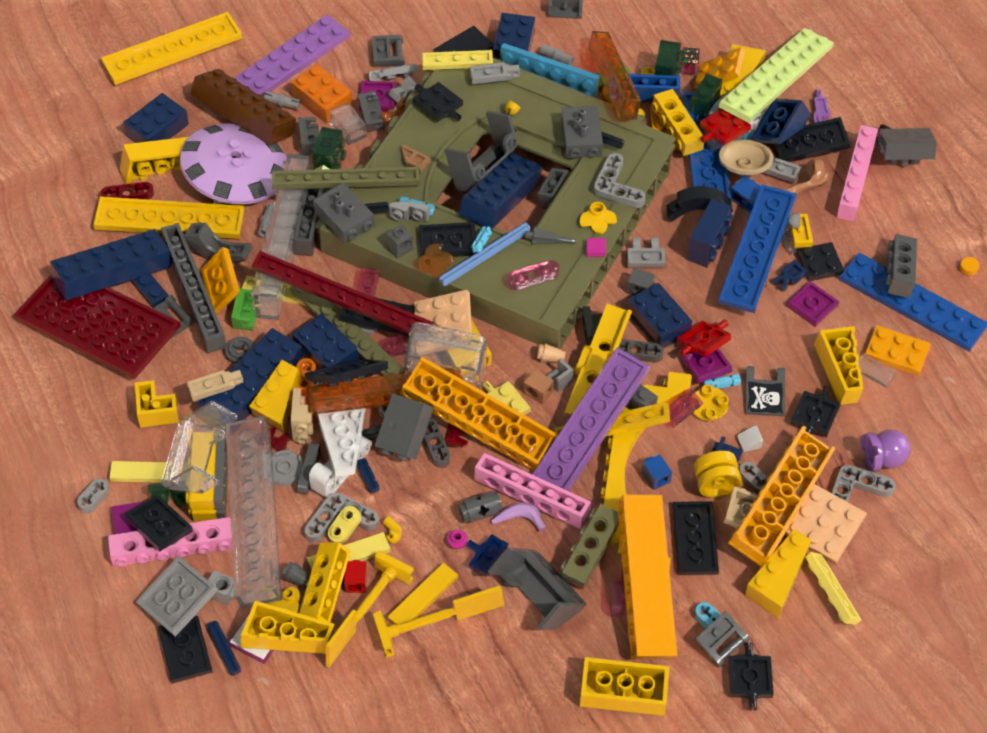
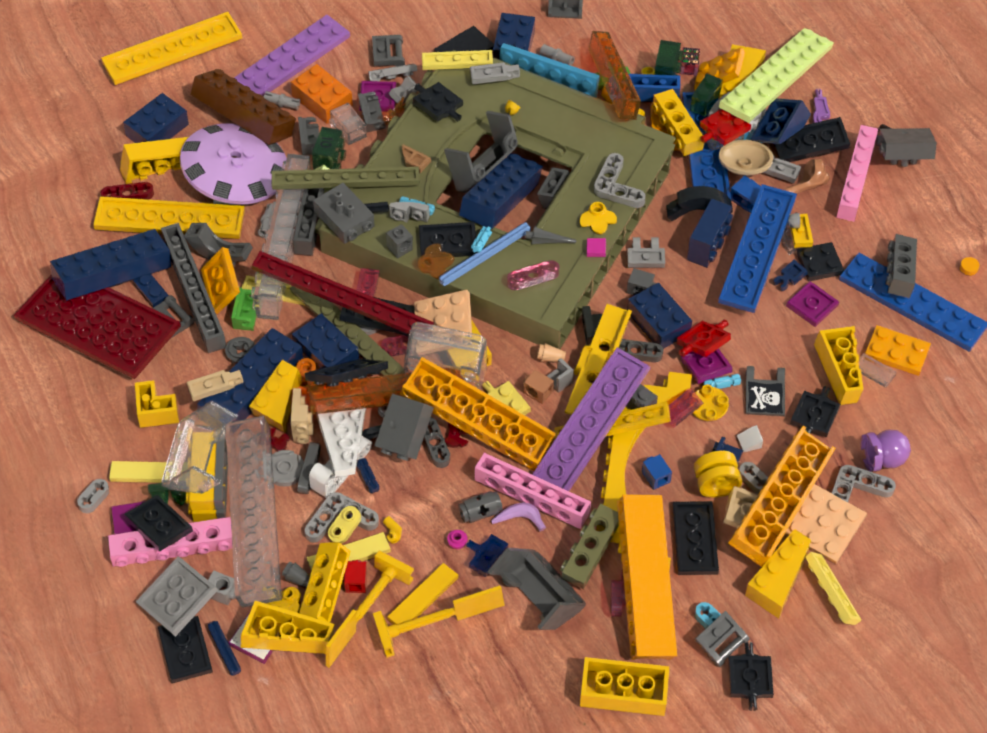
(583, 132): dark grey piece -> none

